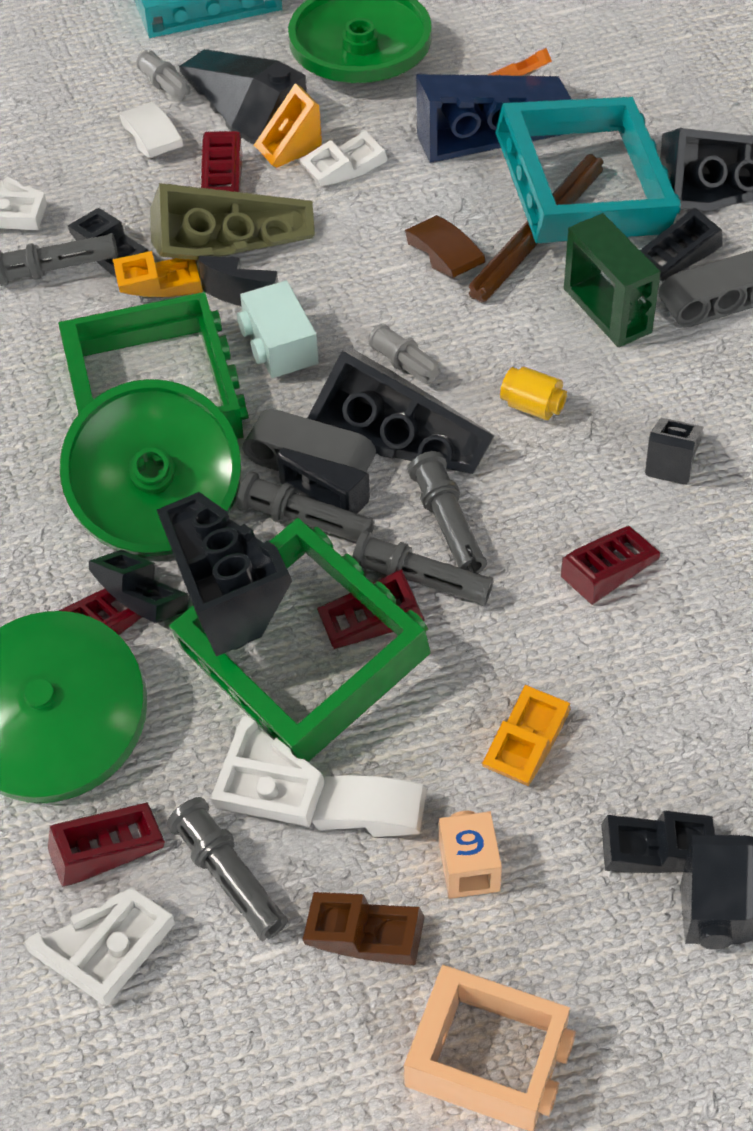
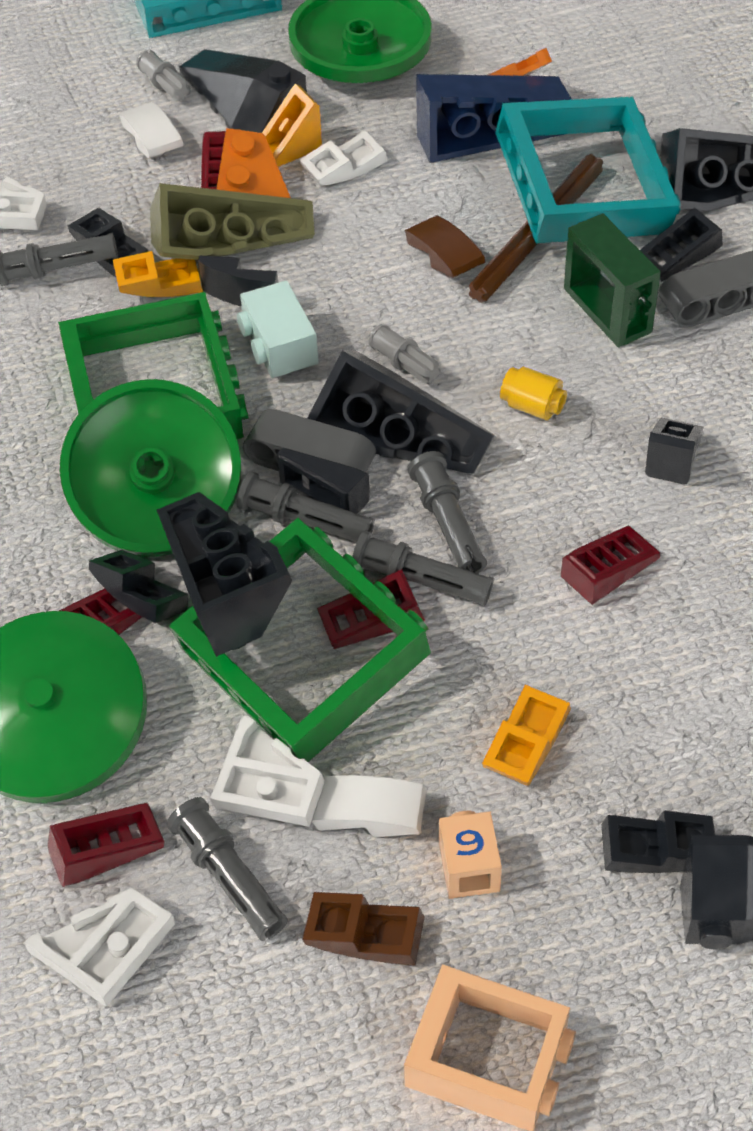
(249, 165): none -> orange wing

